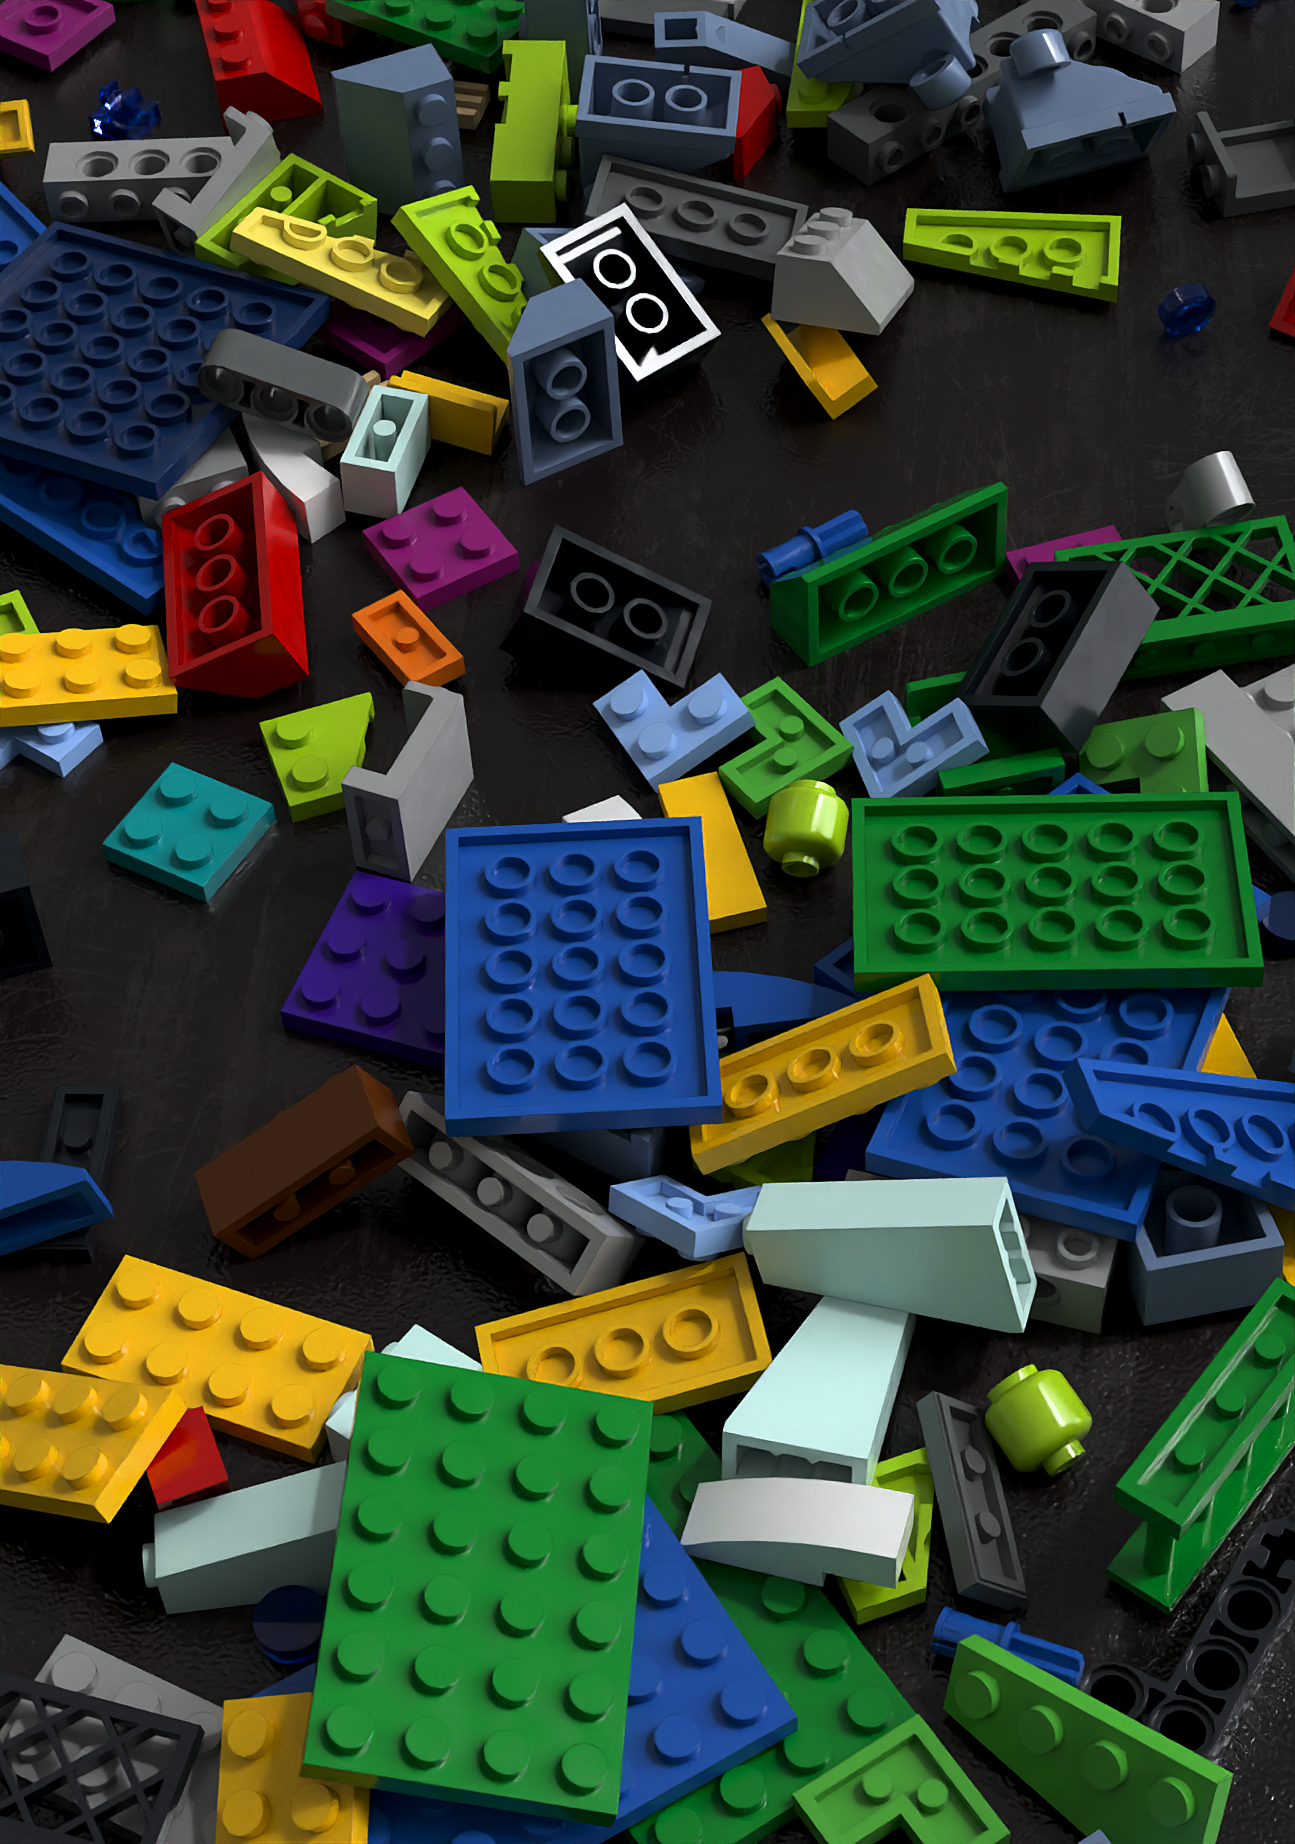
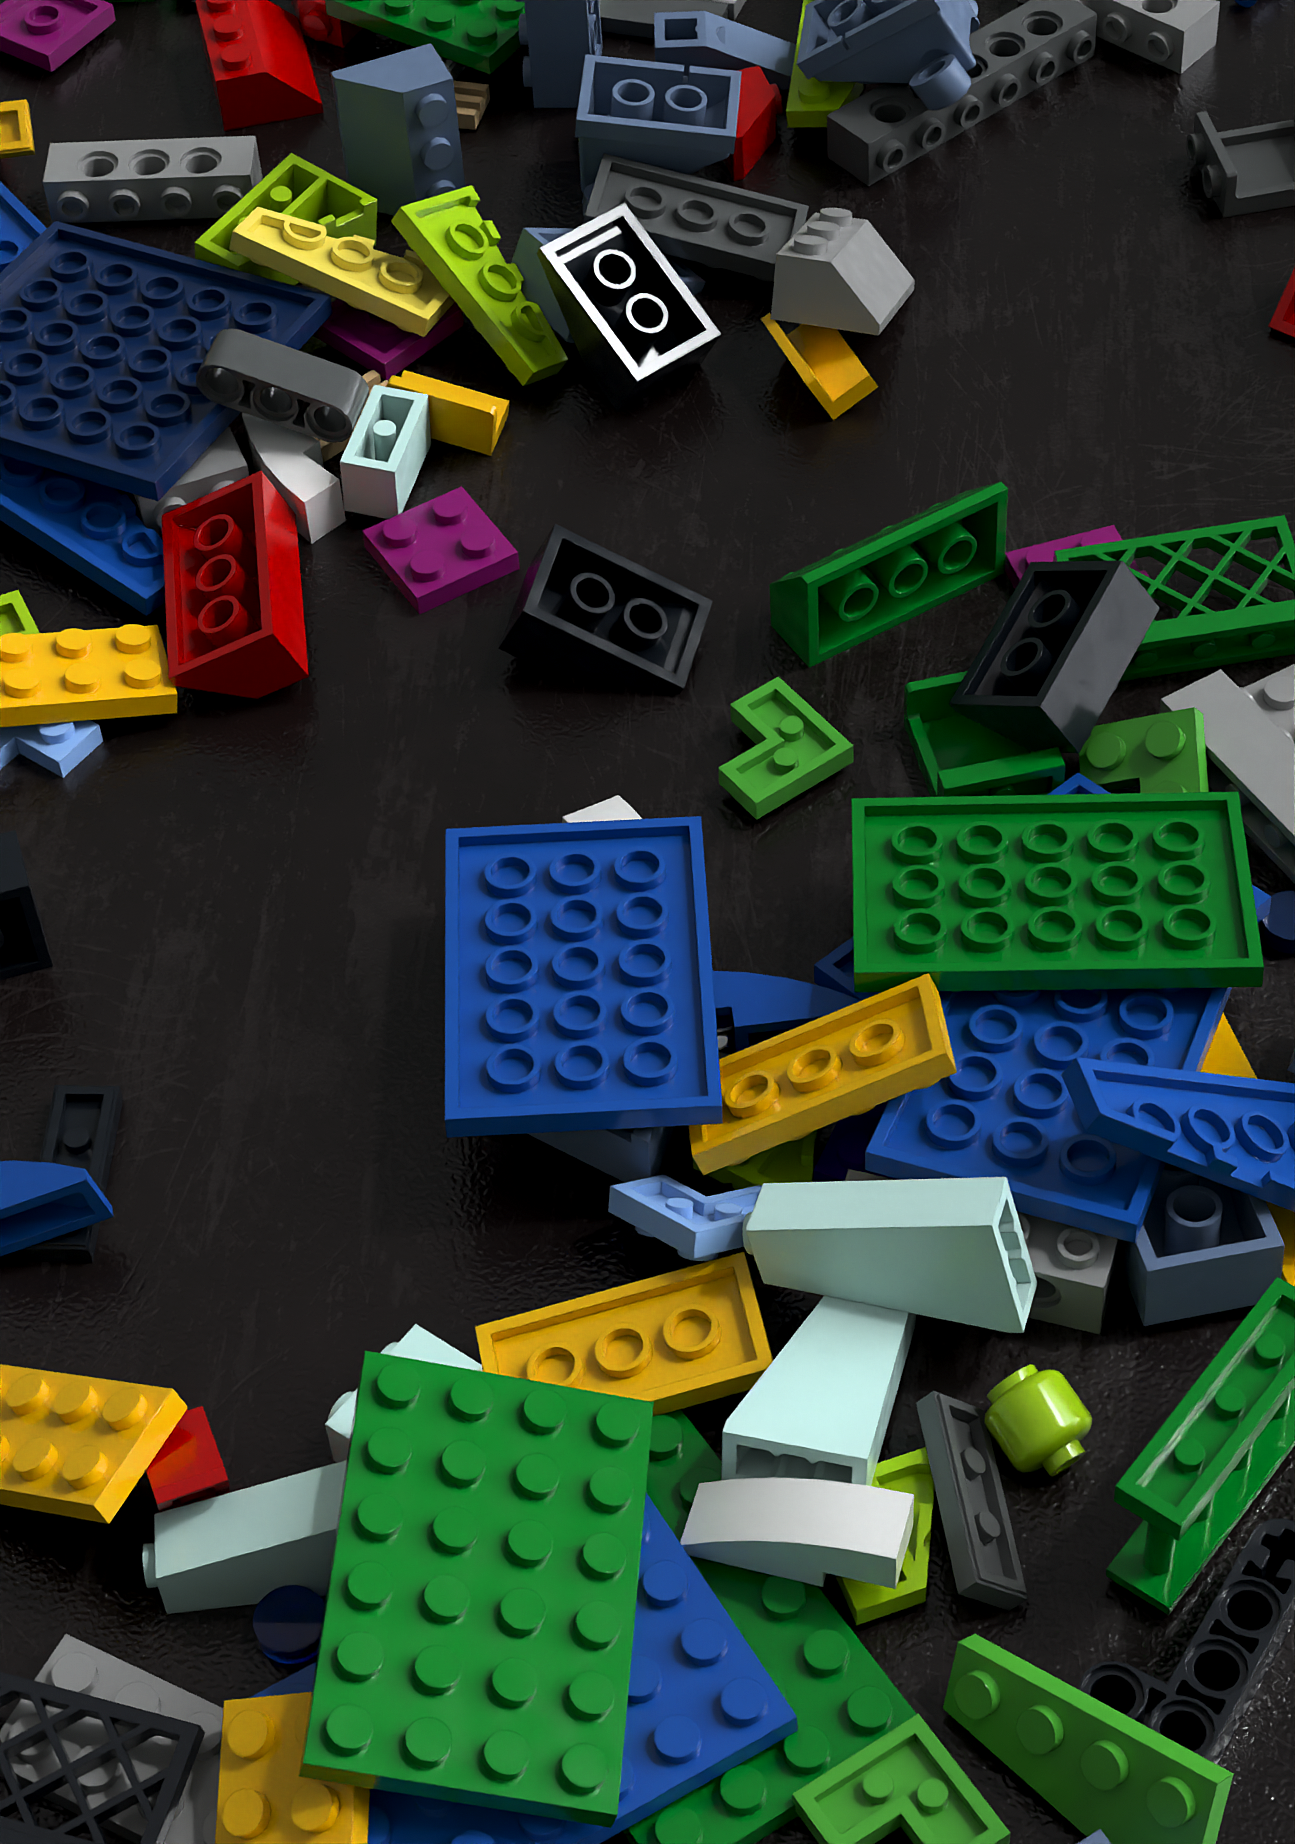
(123, 113): clear blue tile -> none
(189, 832): teal plate -> none
(240, 172): light grey panel -> none
(242, 1358): yellow plate -> none
(303, 1162): reddish brown brick -> none
(315, 752): lime wing -> none
(377, 972): dark purple plate -> none
(403, 813): light grey panel -> none
(408, 641): orange plate -> none
(519, 1201): light grey brick -> none
(534, 134): lime wedge -> none
(563, 381): sand blue slope -> none
(675, 738): light blue plate -> none
(730, 880): yellow tile -> none
(806, 828): lime head -> none
(811, 546): blue axle -> none
(906, 759): light blue plate -> none
(1033, 249): lime wing -> none
(1050, 1657): blue axle -> none
(1068, 116): sand blue piece -> none
(1187, 309): clear blue tile -> none
(1209, 495): light grey piece -> none

